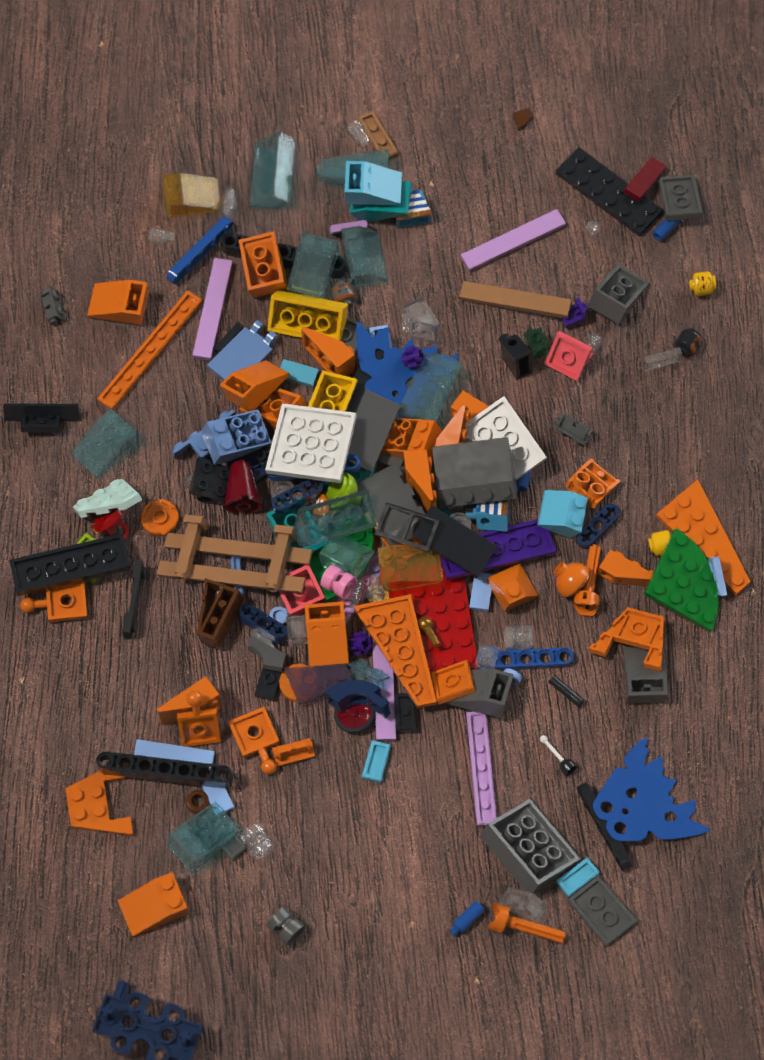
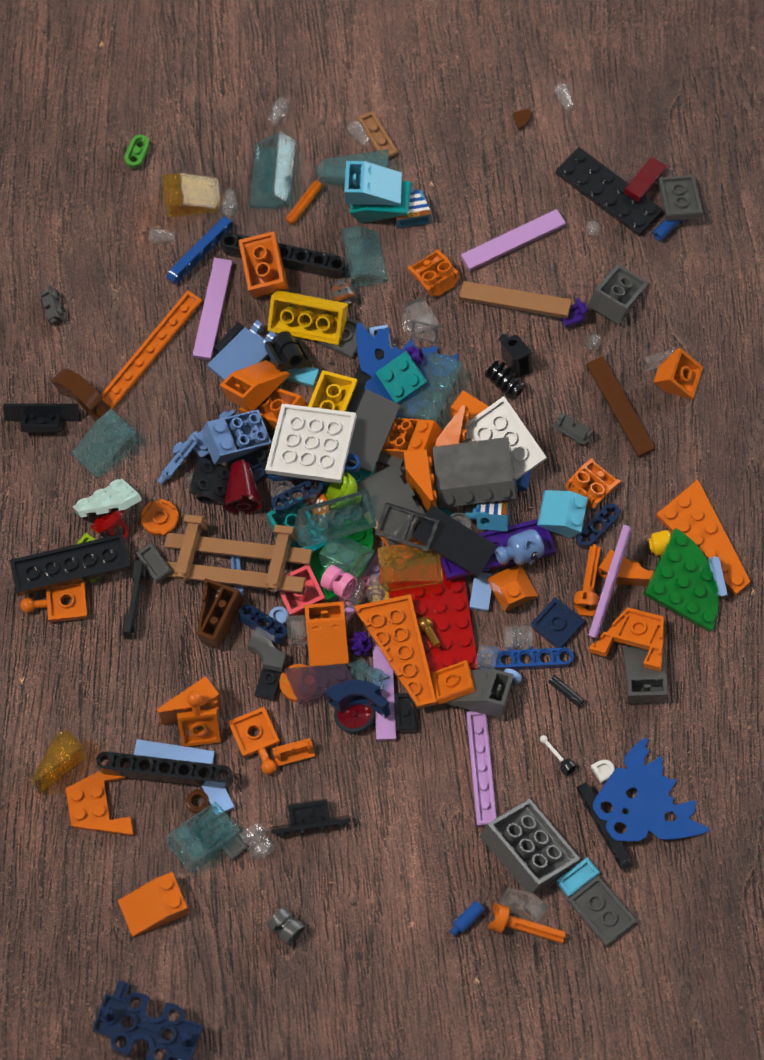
(60, 758): none -> clear yellow slope
(79, 389): none -> reddish brown arch
(119, 301): orange slope -> none
(135, 152): none -> bright green plate
(154, 563): none -> dark grey tile
(178, 459): none -> medium blue piece
(280, 108): none -> clear cone
(288, 352): none -> black plate
(304, 202): none -> orange axle
(309, 815): none -> black bracket
(313, 265): clear light blue slope -> none
(329, 352): orange slope -> none
(336, 229): lavender tile -> none
(376, 761): medium azure tile -> none
(401, 377): none -> teal plate
(435, 273): none -> orange slope
(505, 380): none -> black piece
(522, 548): none -> medium blue piece
(536, 342): clear green brick -> none
(557, 623): none -> dark blue tile
(563, 95): none -> clear cone
(568, 355): coral bracket -> none
(570, 578): orange piece -> none
(602, 770): none -> white tile
(610, 582): none -> lavender tile
(620, 406): none -> reddish brown tile
(679, 374): none -> orange slope
(689, 342): black head -> none
(703, 283): yellow head -> none

